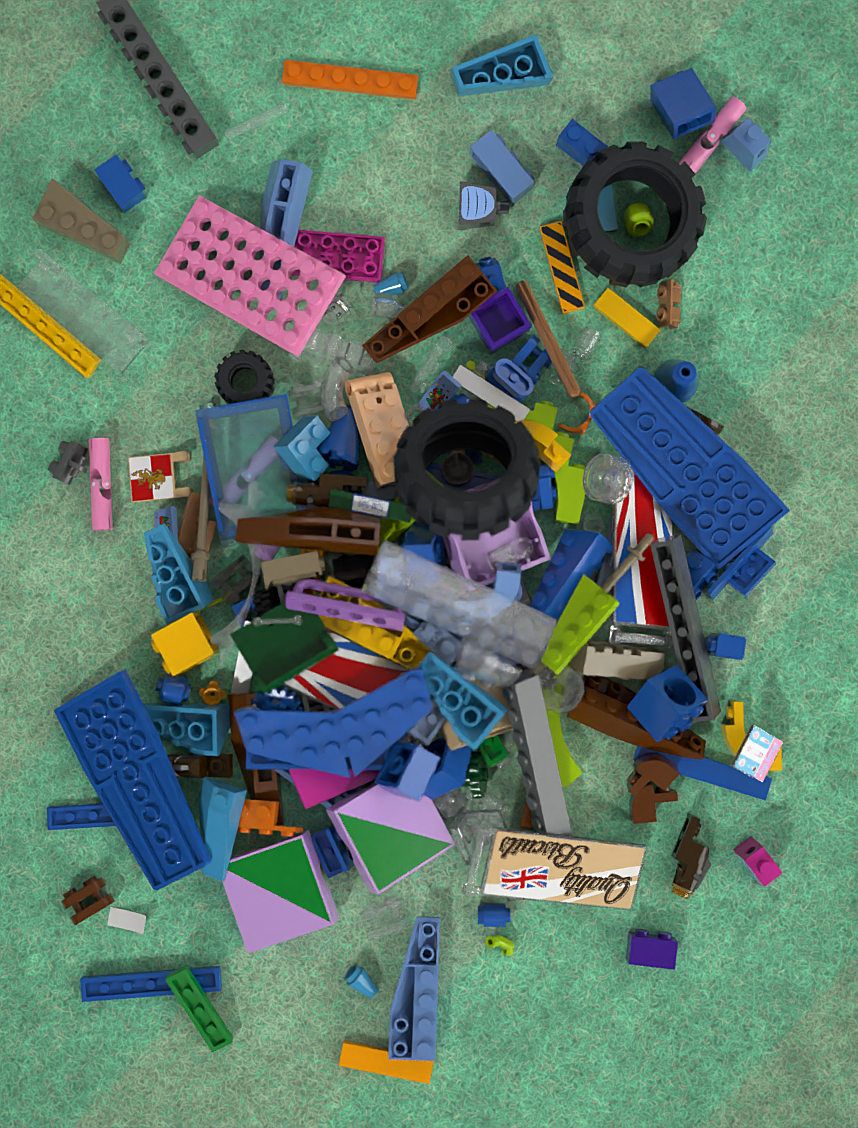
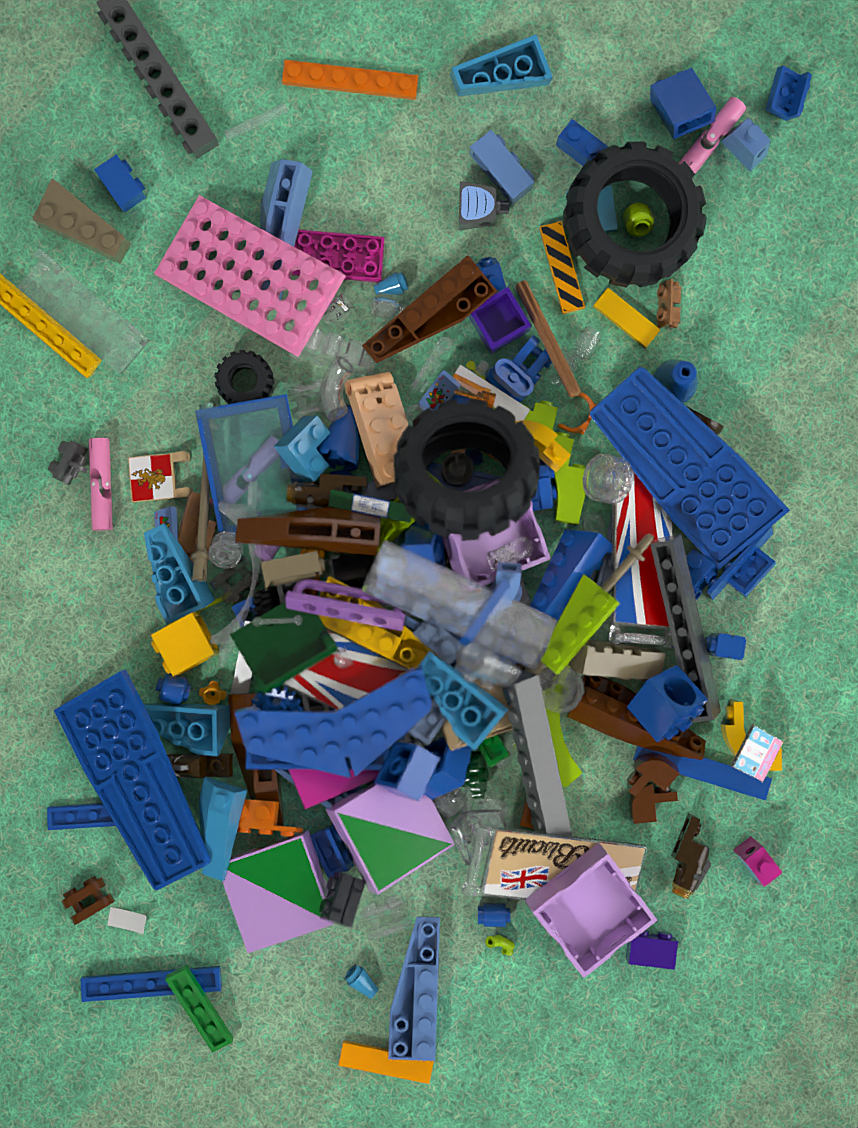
(225, 551): none -> clear wheel
(342, 658): none -> clear hinge
(342, 899): none -> black brick
(484, 394): none -> clear orange plant
(484, 613): none -> blue tile
(590, 910): none -> lavender tile
(788, 93): none -> blue bracket

